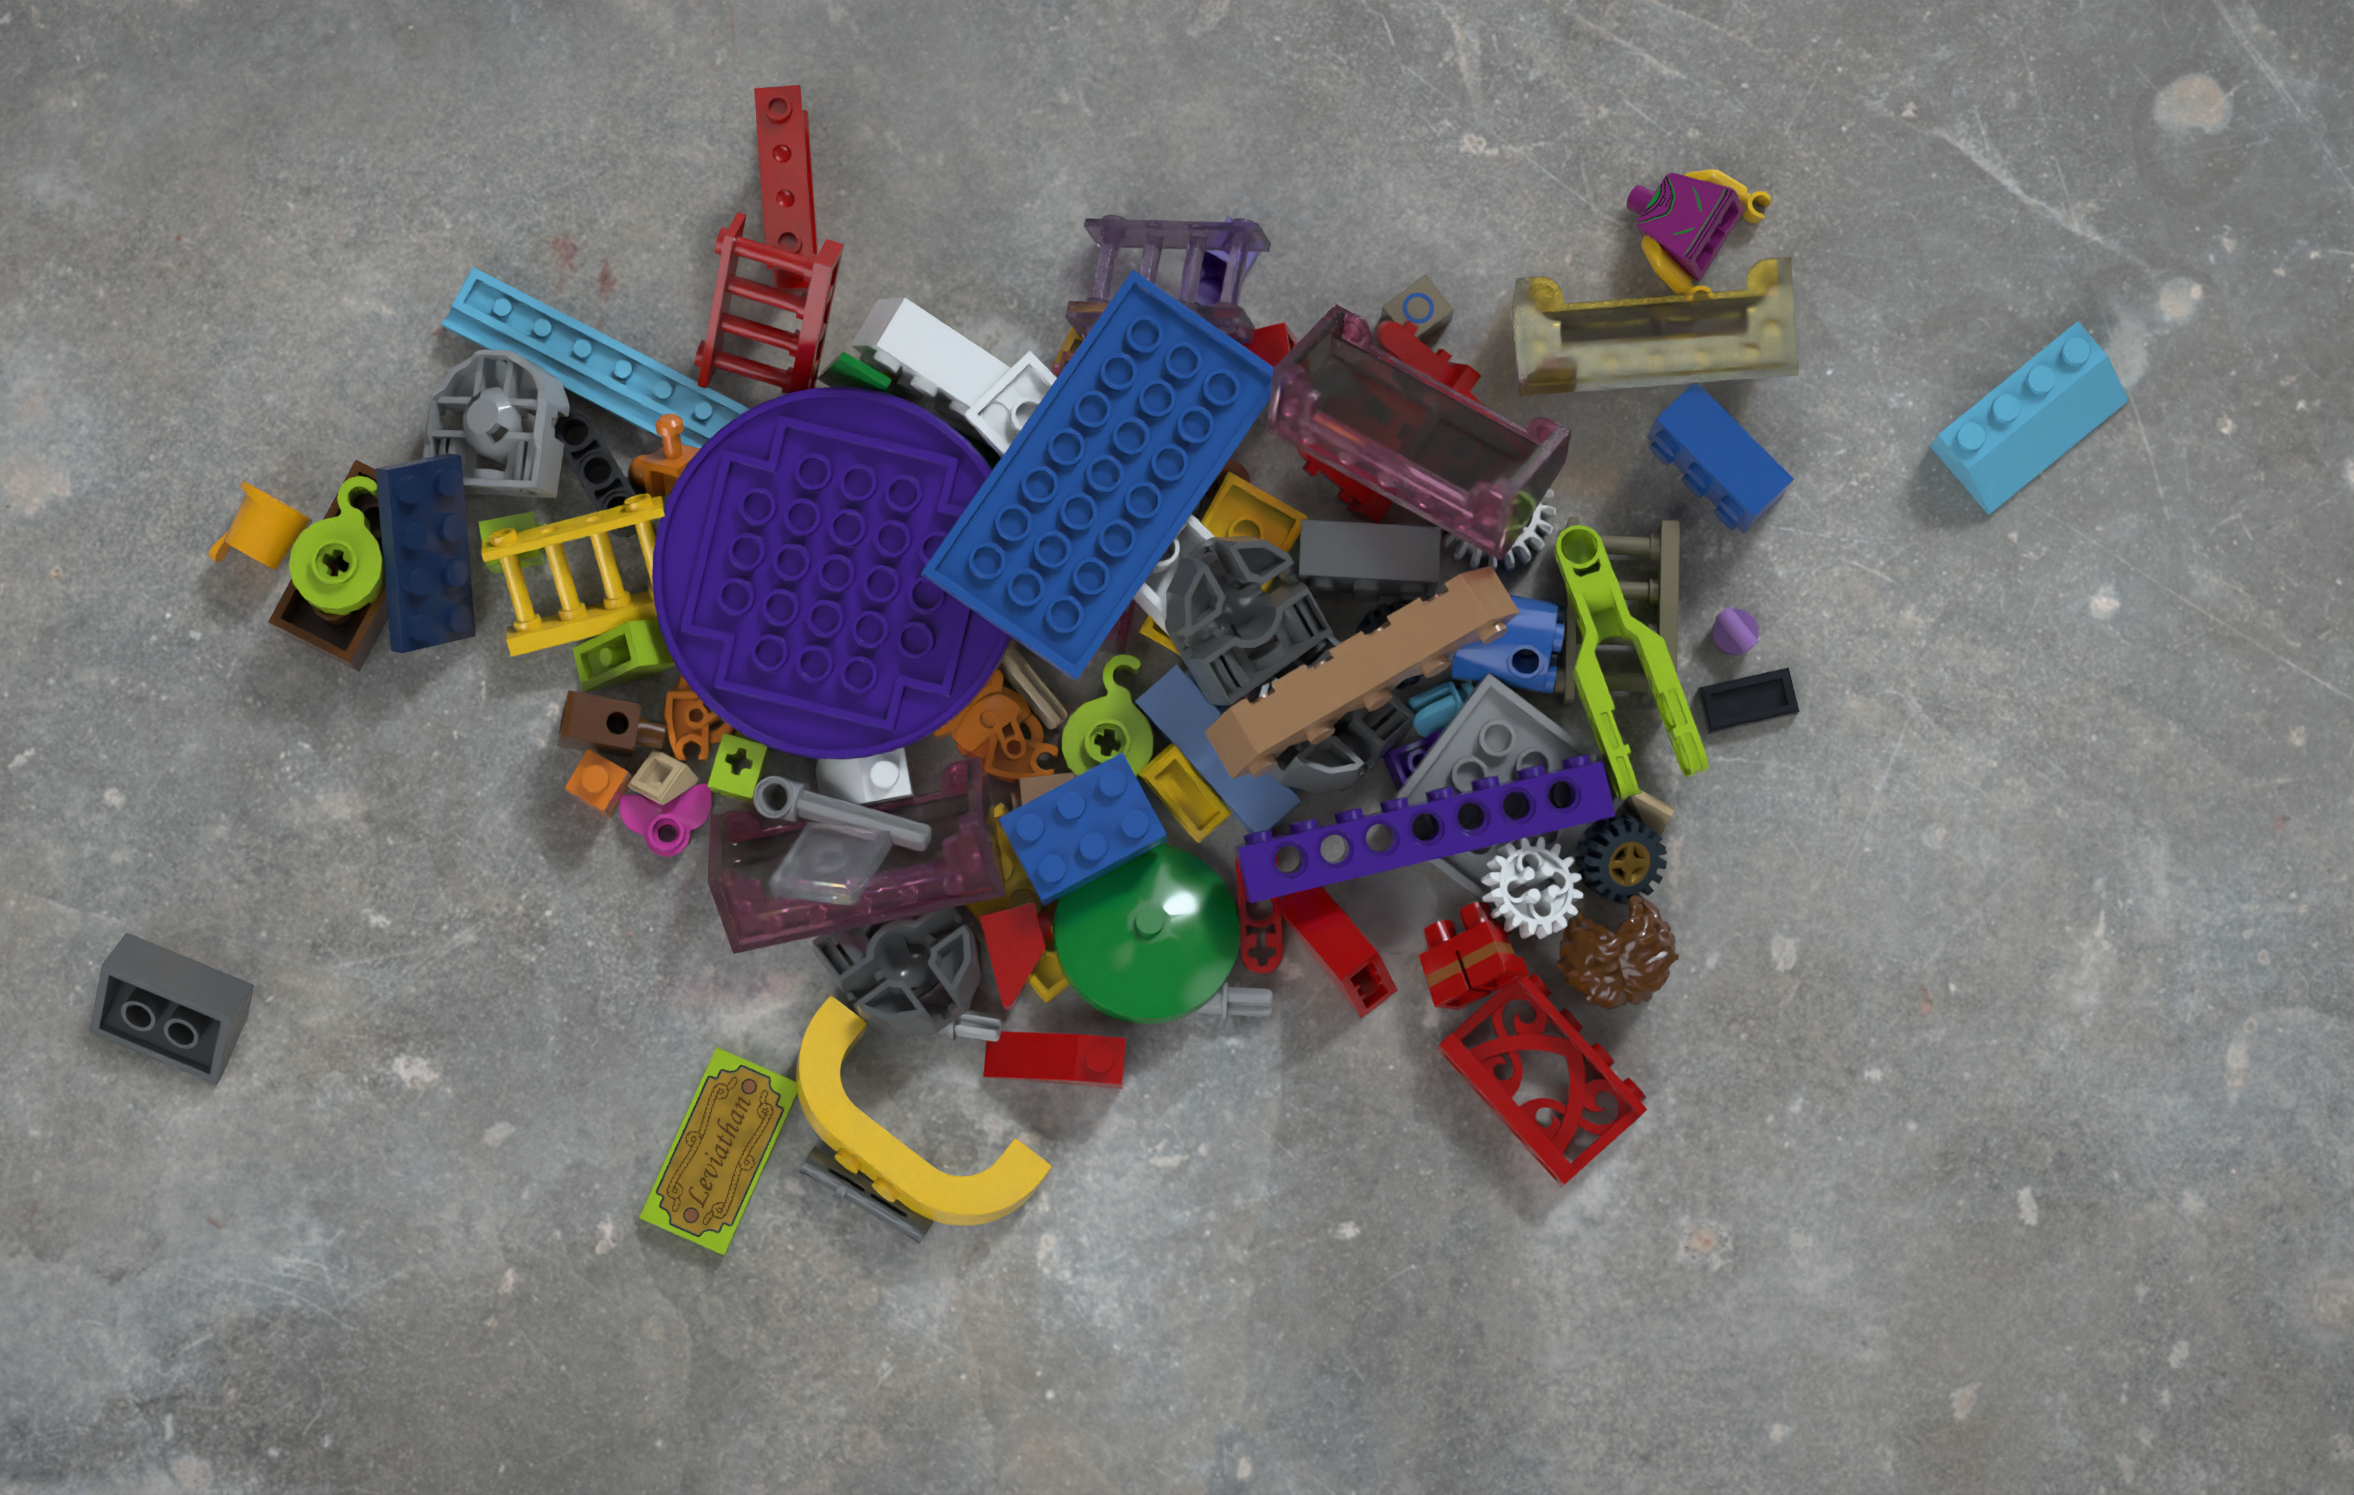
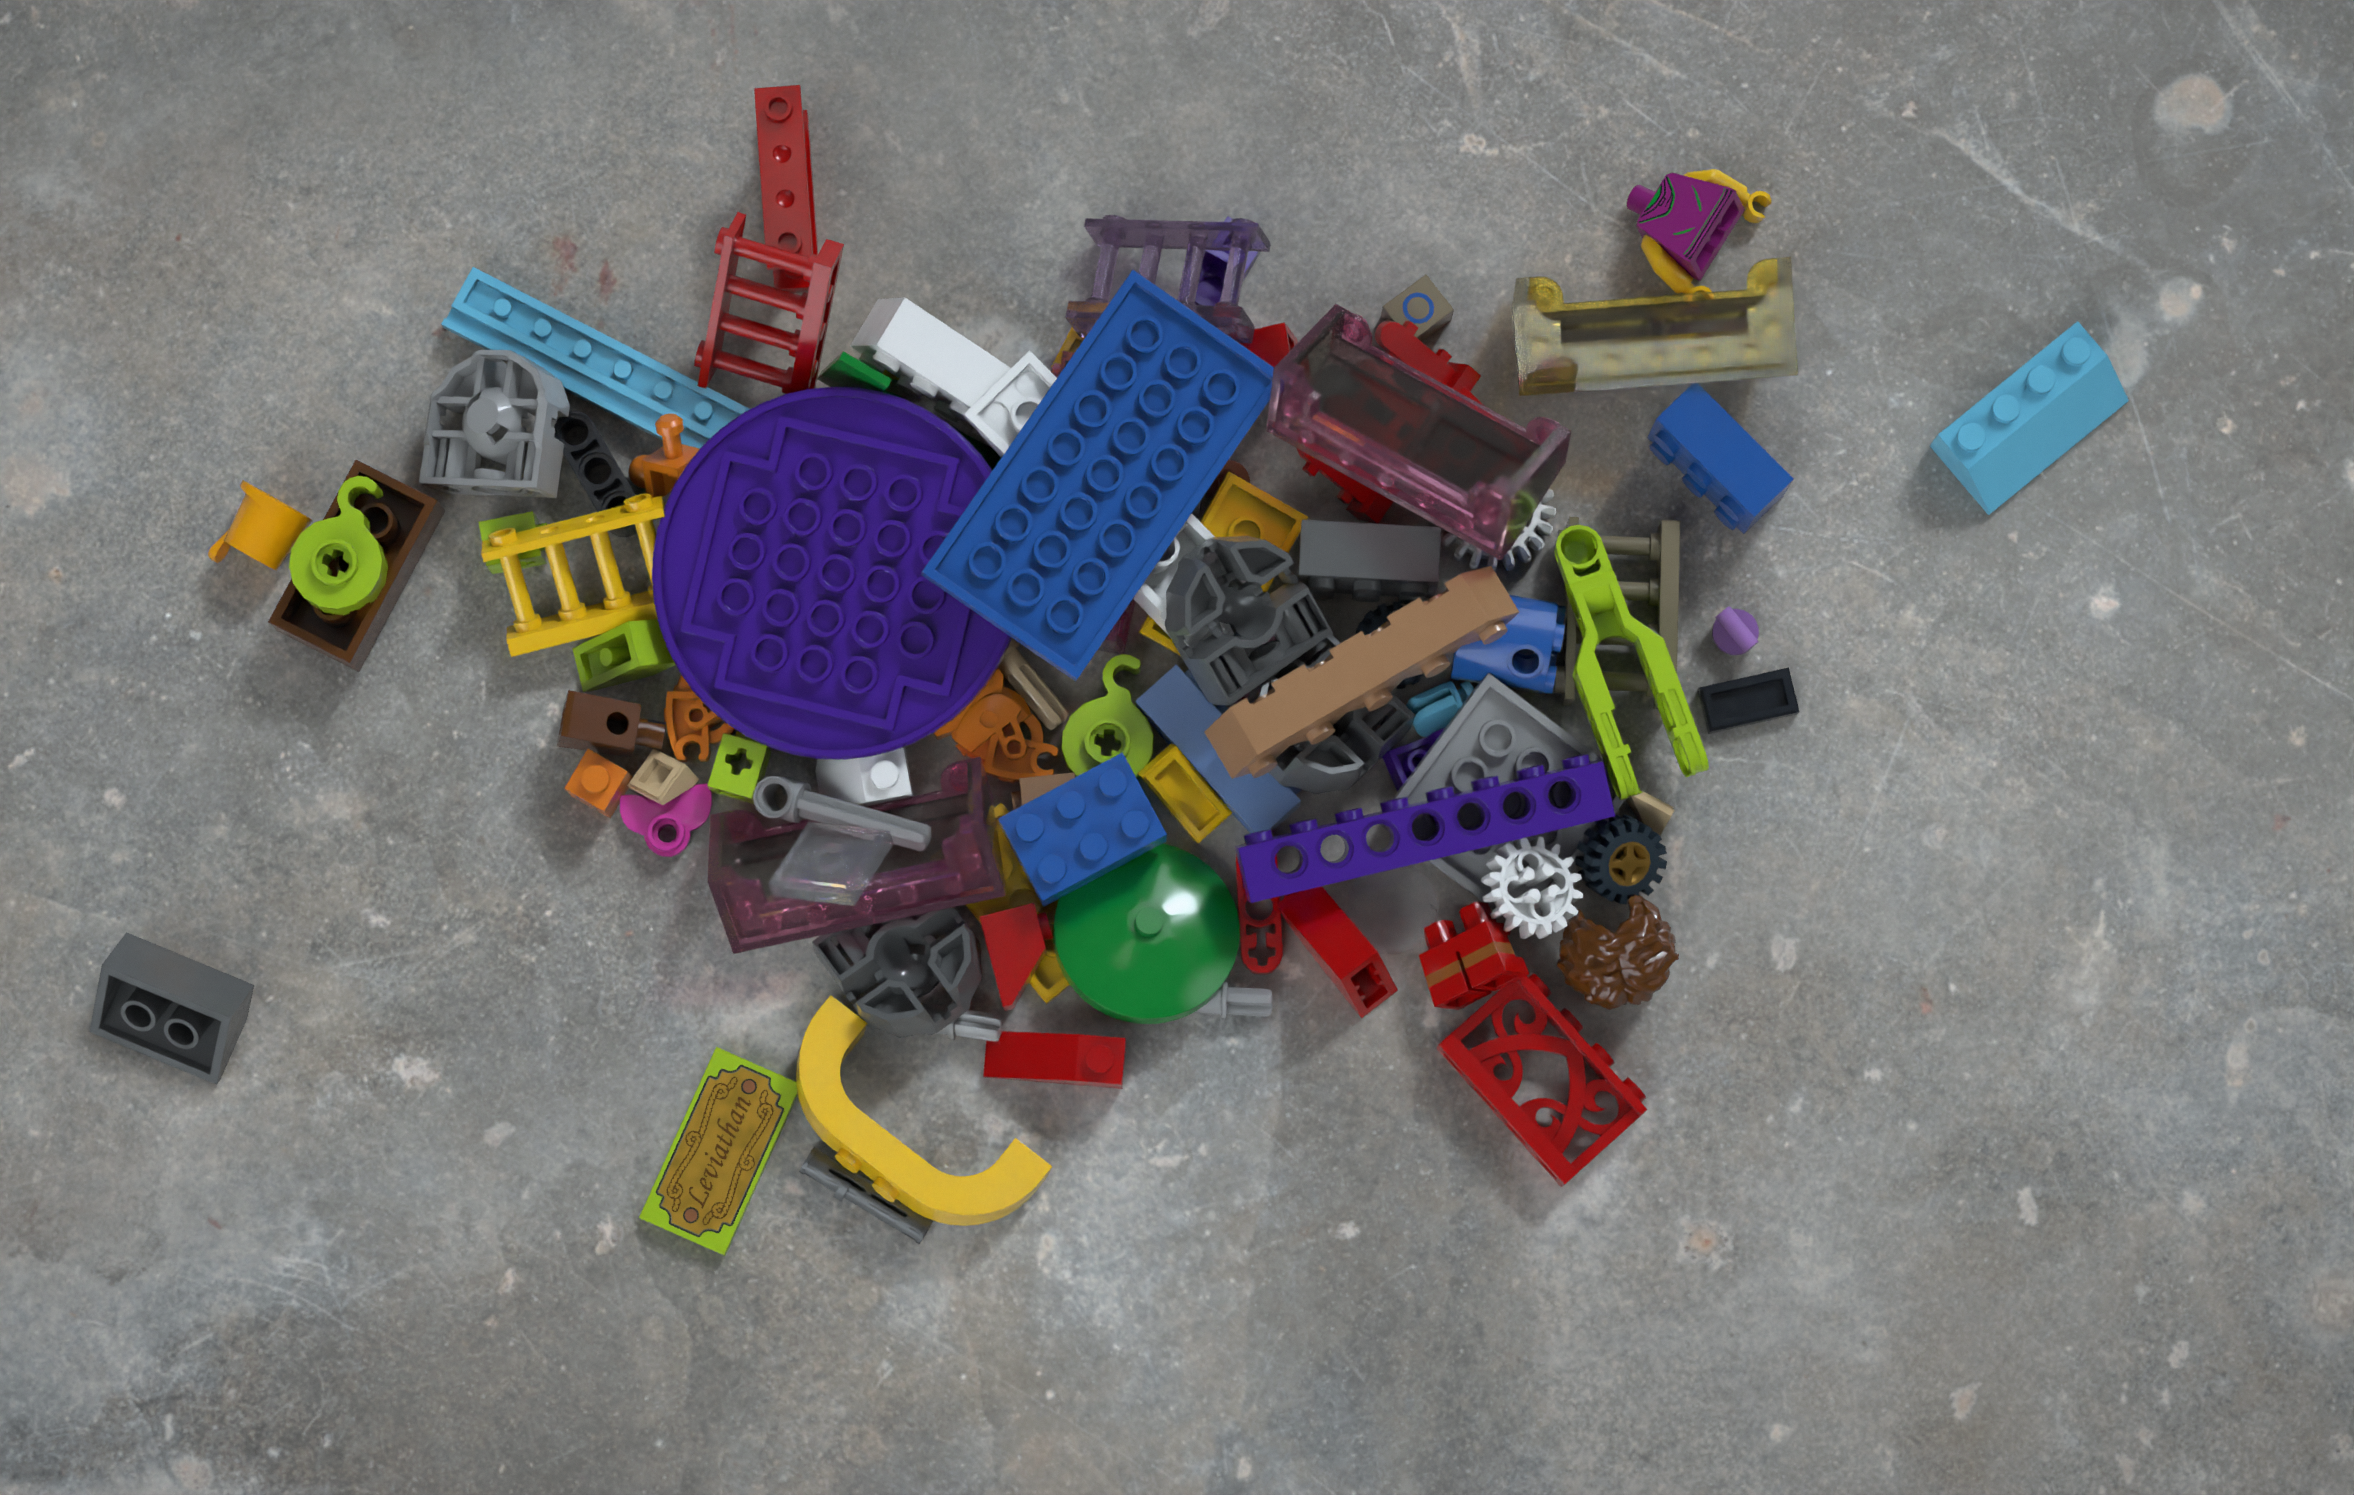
(425, 552): dark blue plate -> none

